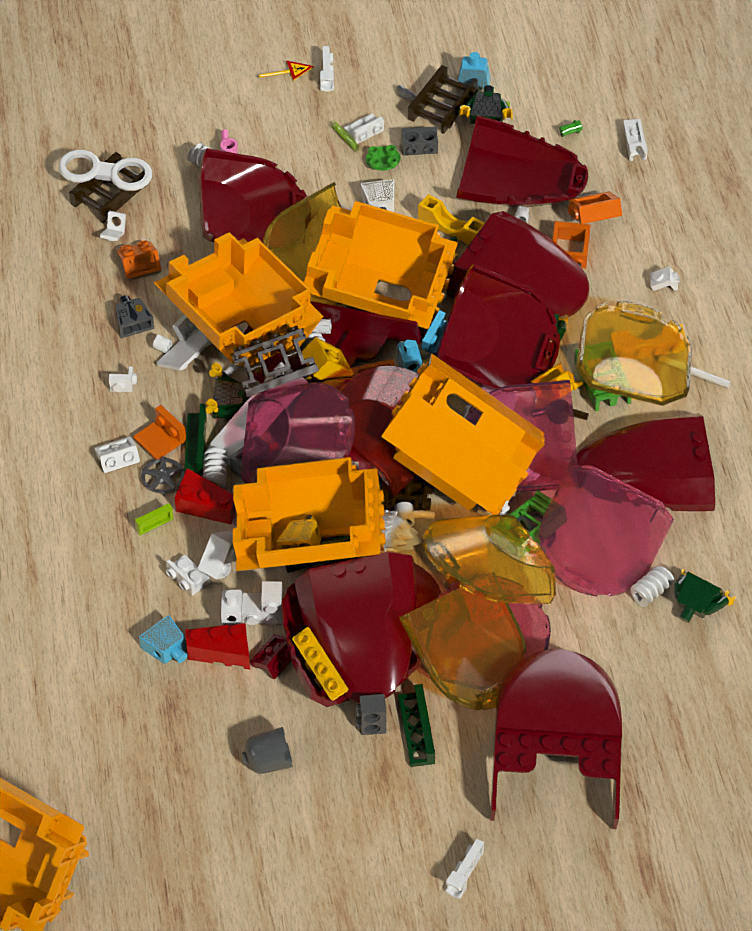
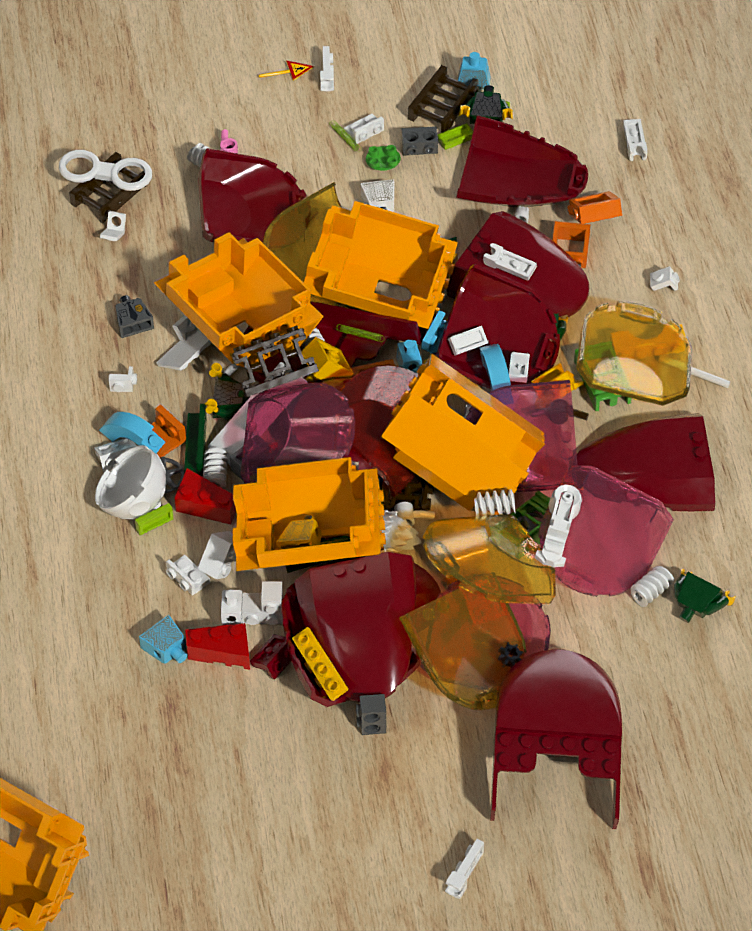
(132, 484): none -> white rock
(133, 428): none -> medium azure arch
(139, 259): orange bracket -> none
(162, 343): white hose -> none
(268, 752): dark grey cylinder -> none
(324, 326): white hose -> none
(359, 332): none -> lime piece
(406, 93): flat silver bar -> none
(423, 723): dark green fence -> none
(434, 211): yellow arch -> none
(455, 136): none -> lime tile
(468, 340): none -> white tile
(495, 366): none -> medium azure arch
(495, 503): none -> white piece
(509, 262): none -> white plate
(512, 650): none -> black gear
(519, 367): none -> white bracket
(559, 525): none -> white piece
(573, 127): bright green pin -> none

